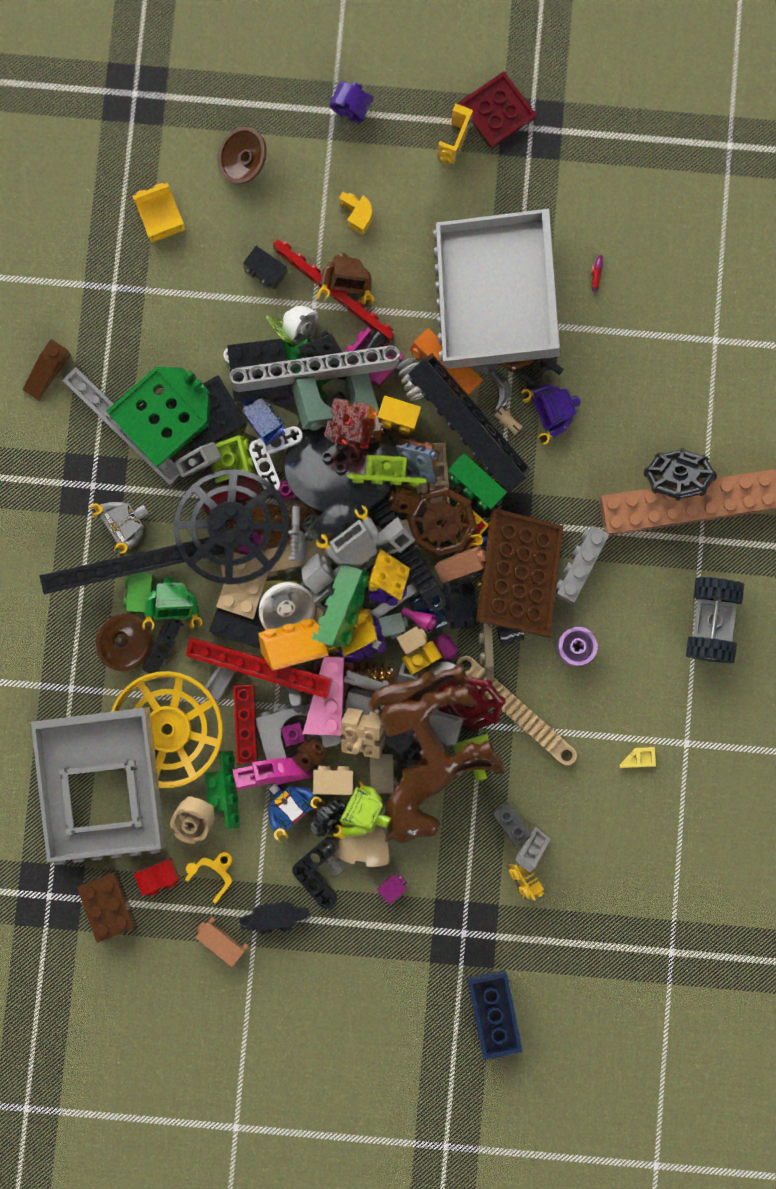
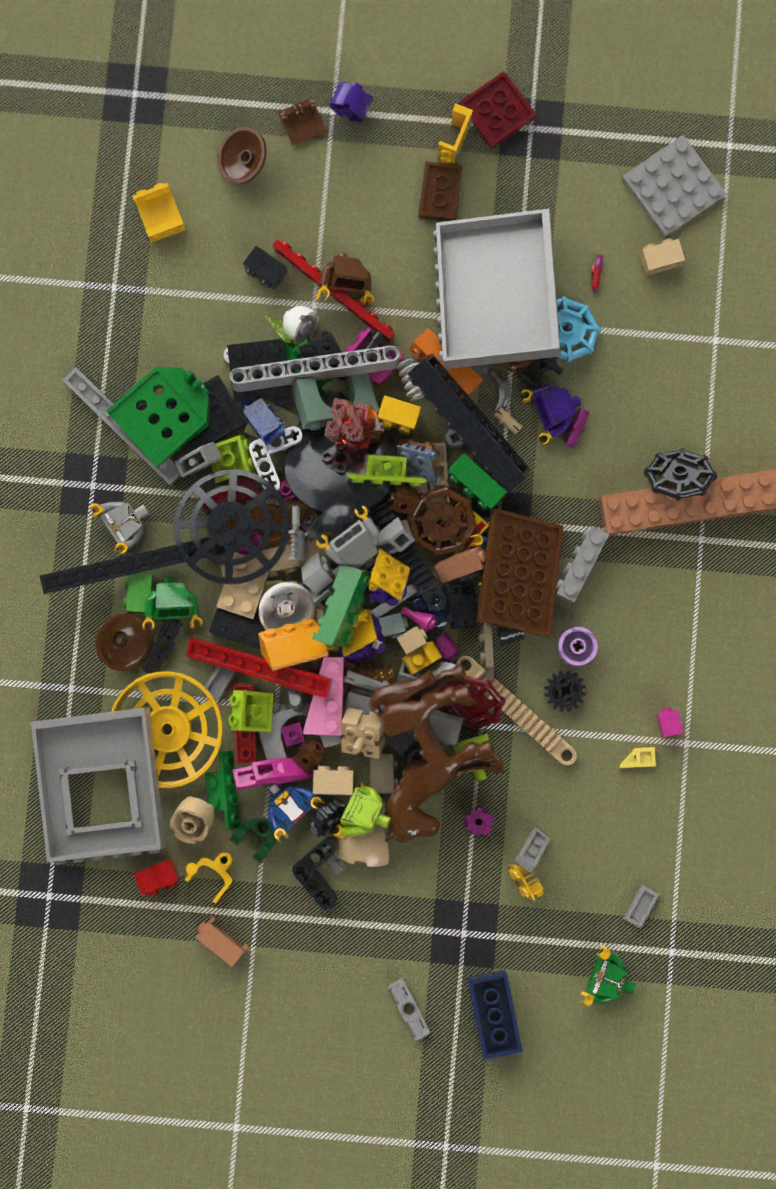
(46, 369): reddish brown slope -> none
(107, 906): reddish brown brick -> none
(251, 711): none -> lime plate
(254, 823): none -> dark green piece
(273, 916): black hinge -> none
(302, 121): none -> reddish brown hinge
(361, 212): yellow brick -> none
(392, 888): magenta brick -> none
(415, 1020): none -> light grey piece
(440, 191): none -> reddish brown tile
(453, 442): none -> light grey wheel
(485, 825): none -> magenta brick
(511, 823): dark grey brick -> none
(576, 697): none -> black gear
(577, 428): none -> magenta pin
(578, 328): none -> medium azure plate
(607, 979): none -> green torso
(641, 906): none -> light grey tile
(662, 256): none -> tan brick
(669, 722): none -> dark pink brick
(673, 186): none -> light grey plate
(715, 620): plate -> none

